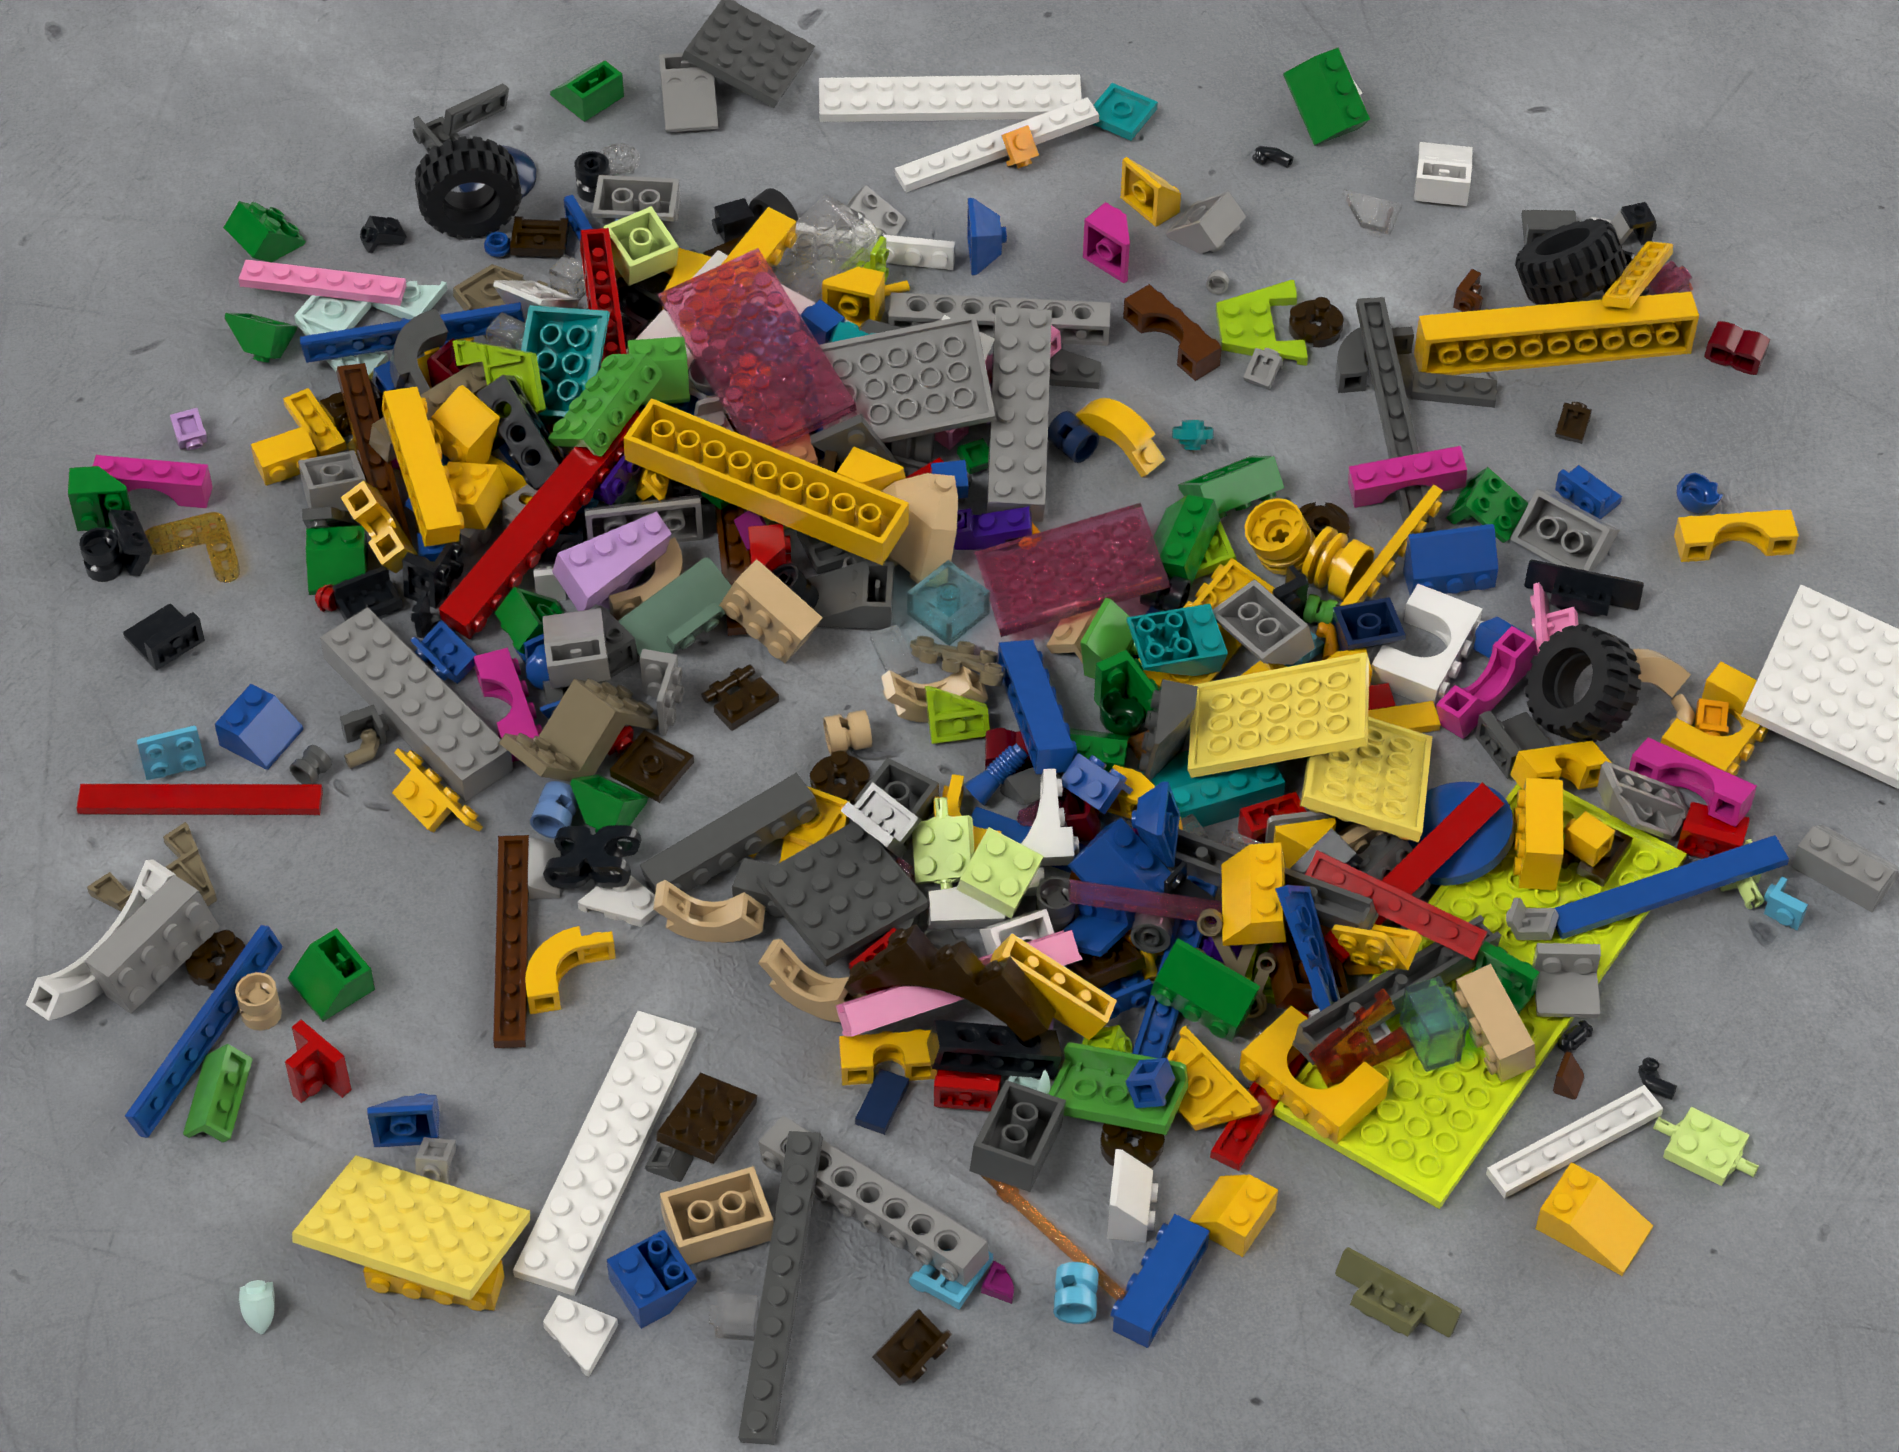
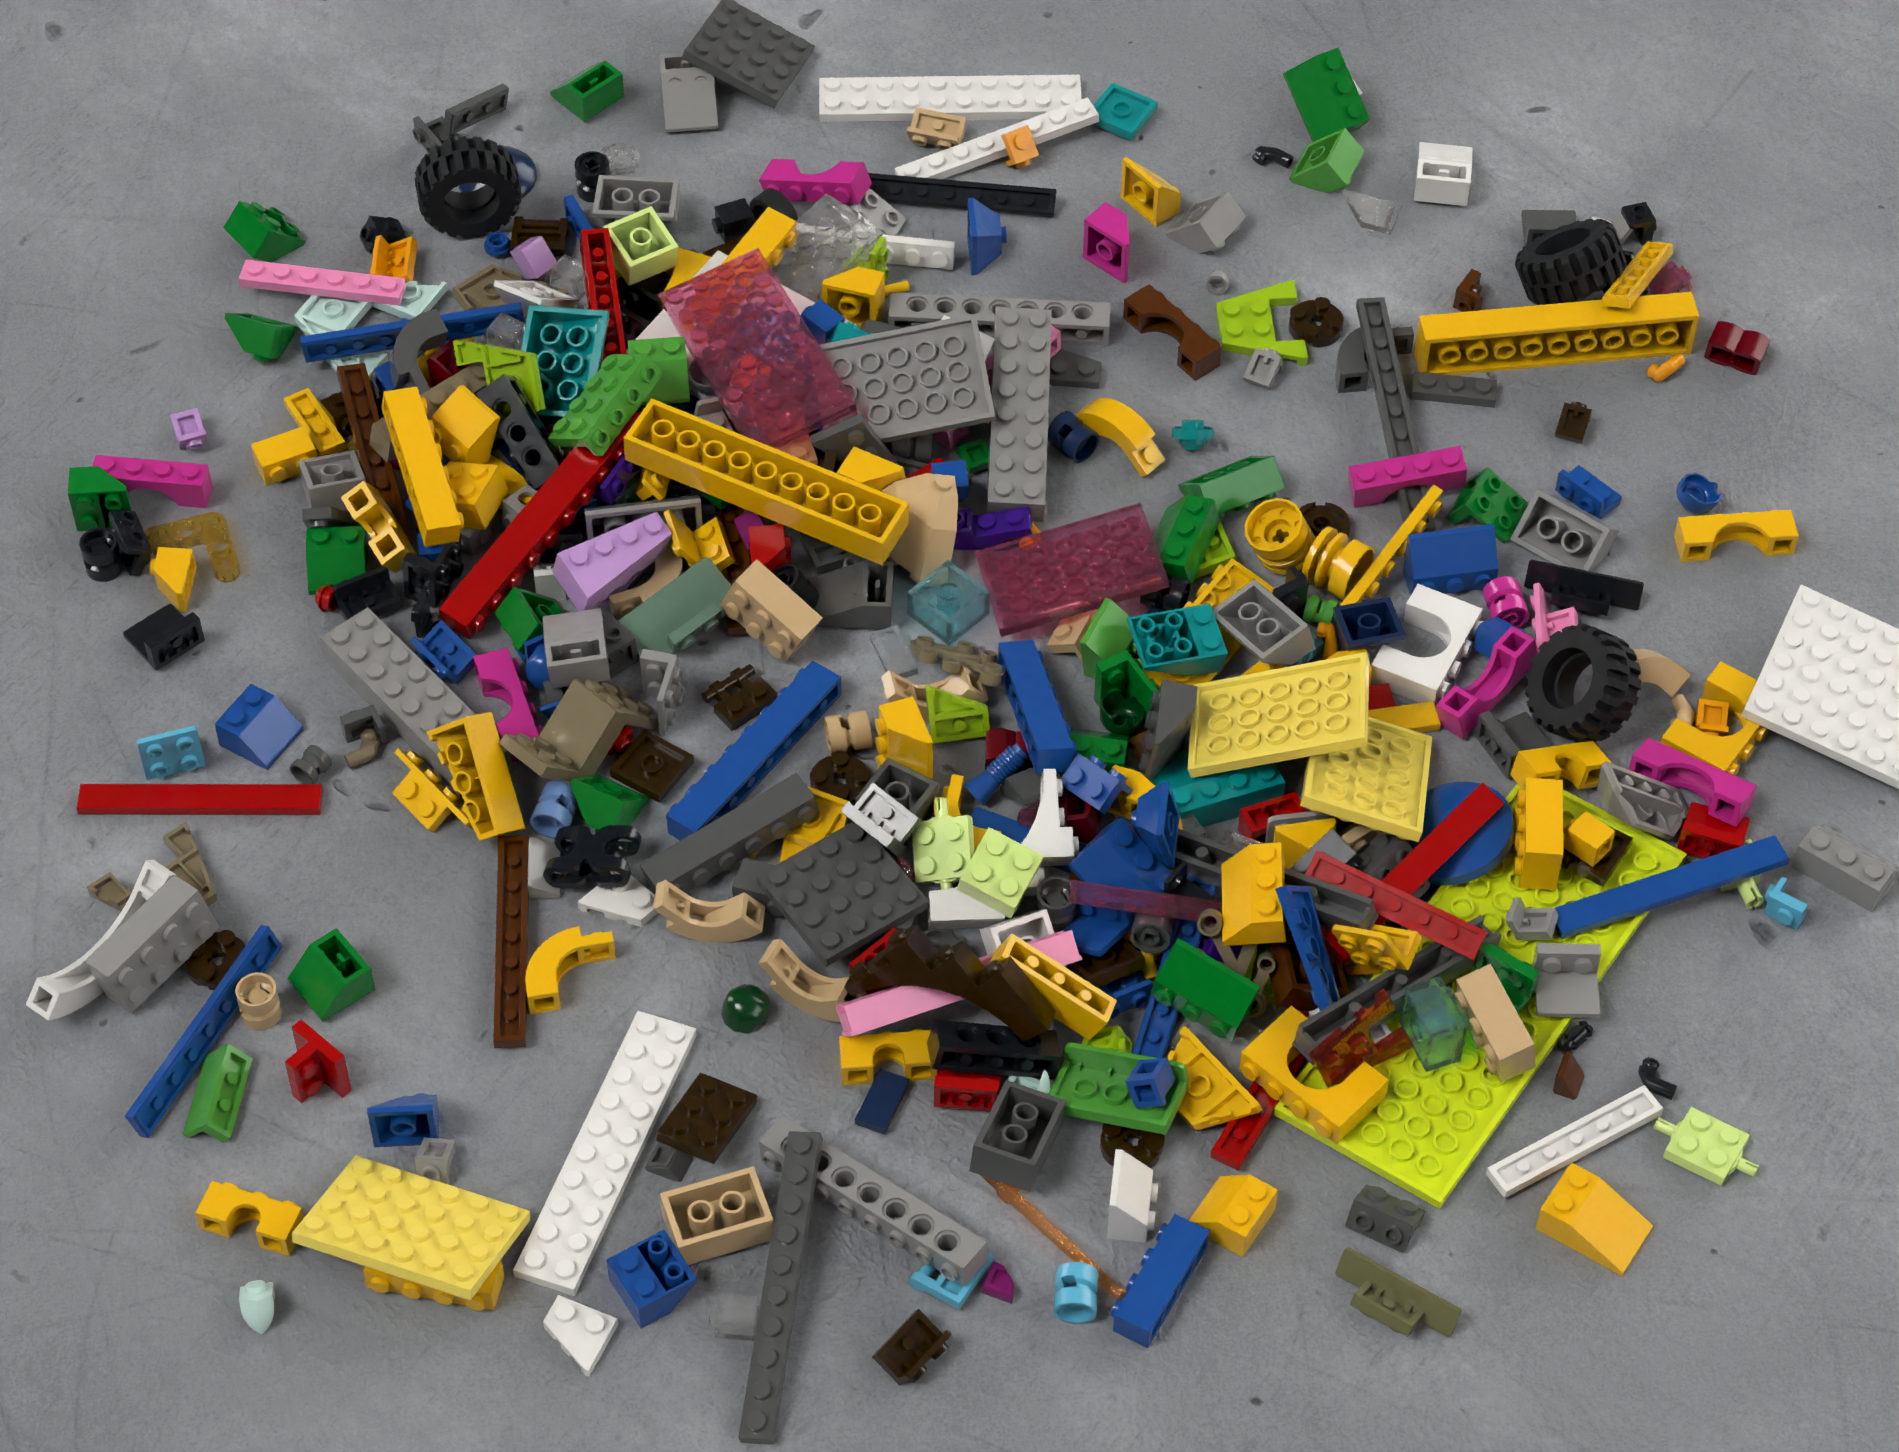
(174, 574): none -> yellow slope
(228, 1206): none -> yellow arch
(394, 258): none -> light orange bracket
(479, 774): none -> yellow wedge
(534, 258): none -> lavender brick
(706, 541): none -> yellow bracket
(745, 1008): none -> dark green hair
(756, 750): none -> blue brick
(844, 182): none -> dark pink arch
(904, 736): none -> yellow slope
(936, 129): none -> tan bracket
(955, 194): none -> black tile
(1328, 162): none -> bright green slope
(1384, 1217): none -> dark grey bracket
(1506, 600): none -> dark pink wheel
(1660, 373): none -> light orange arm

